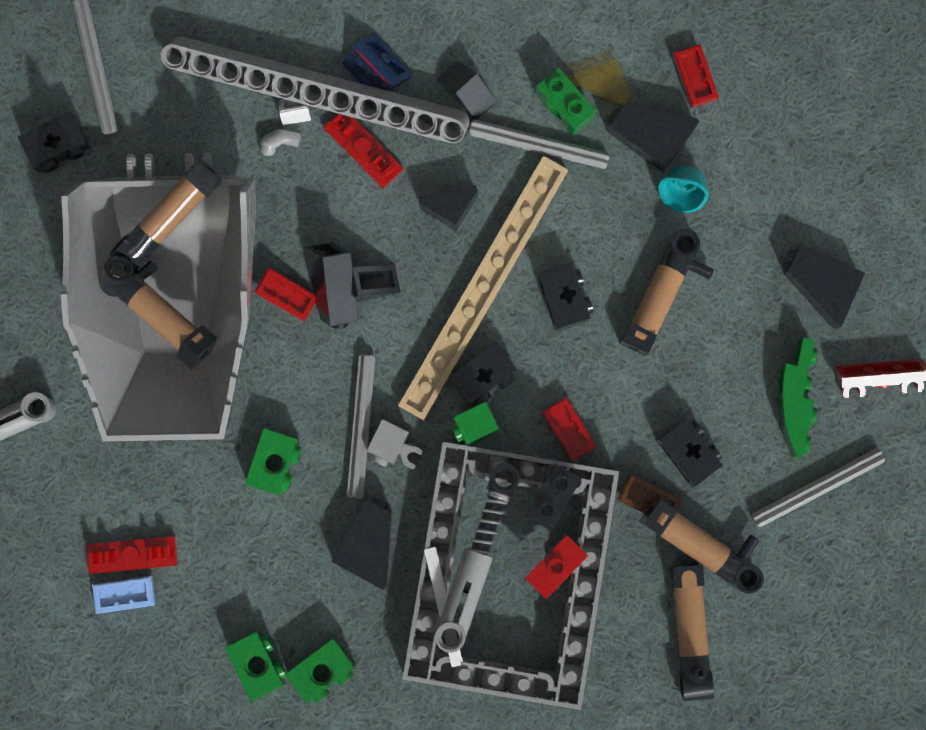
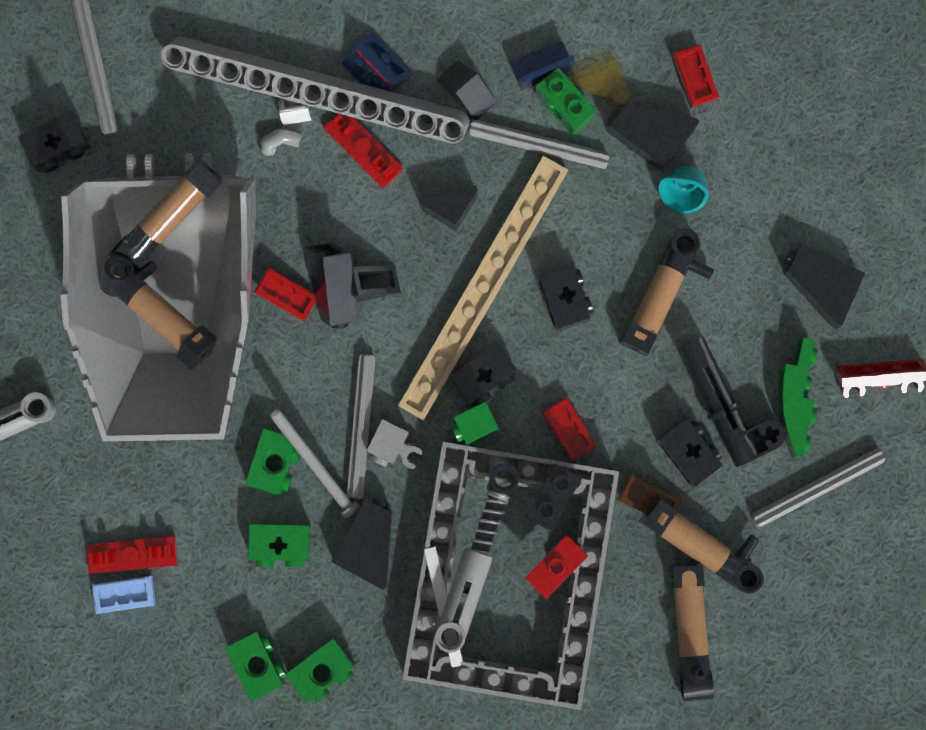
(262, 539): none -> green brick
(348, 507): none -> light grey bar
(540, 64): none -> dark blue panel
(738, 440): none -> black piece

